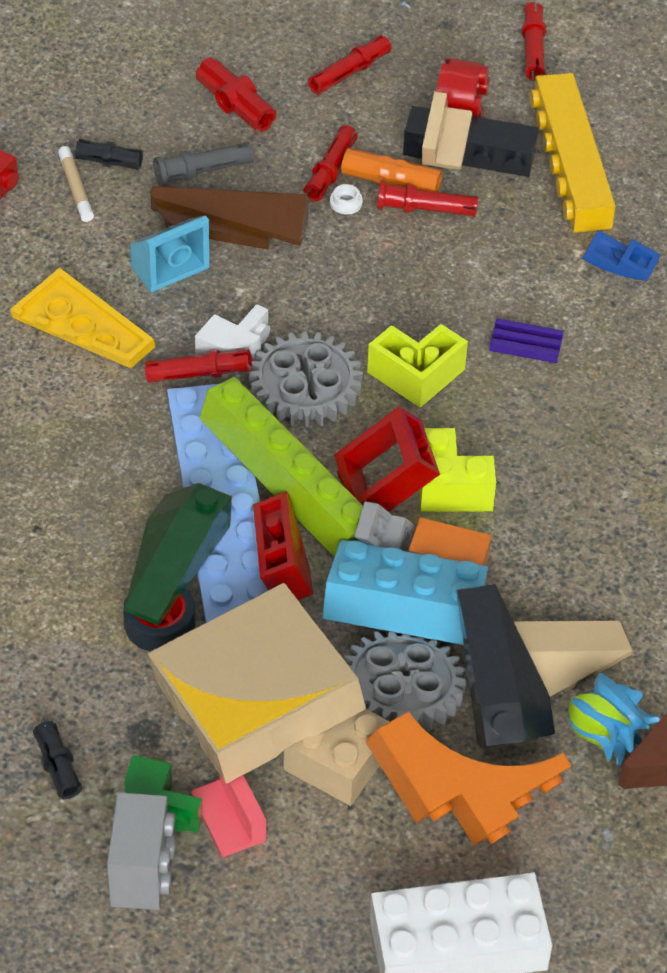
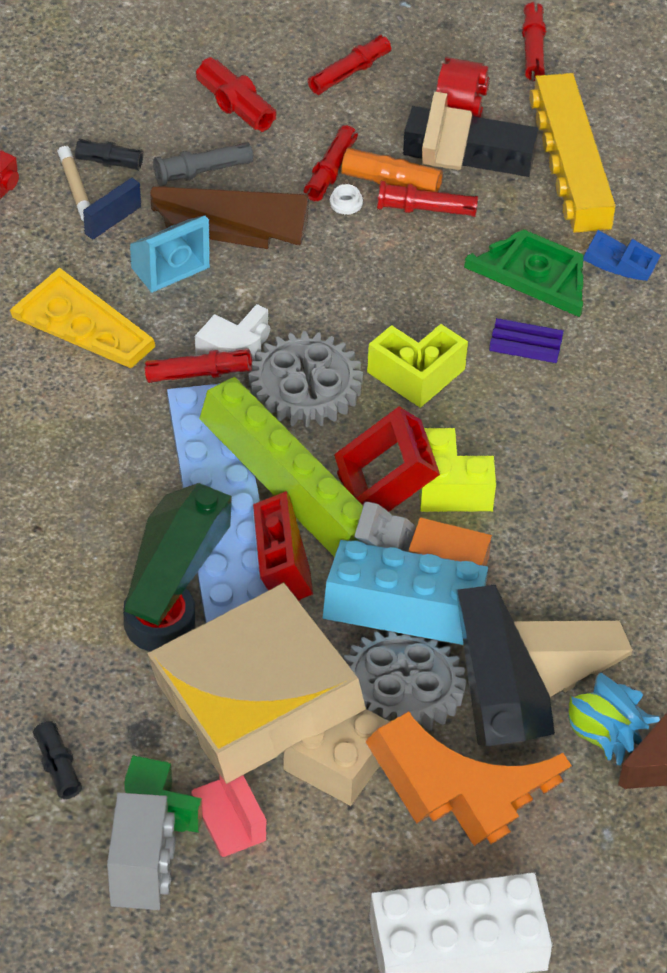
(112, 208): none -> dark blue tile
(534, 268): none -> green wing

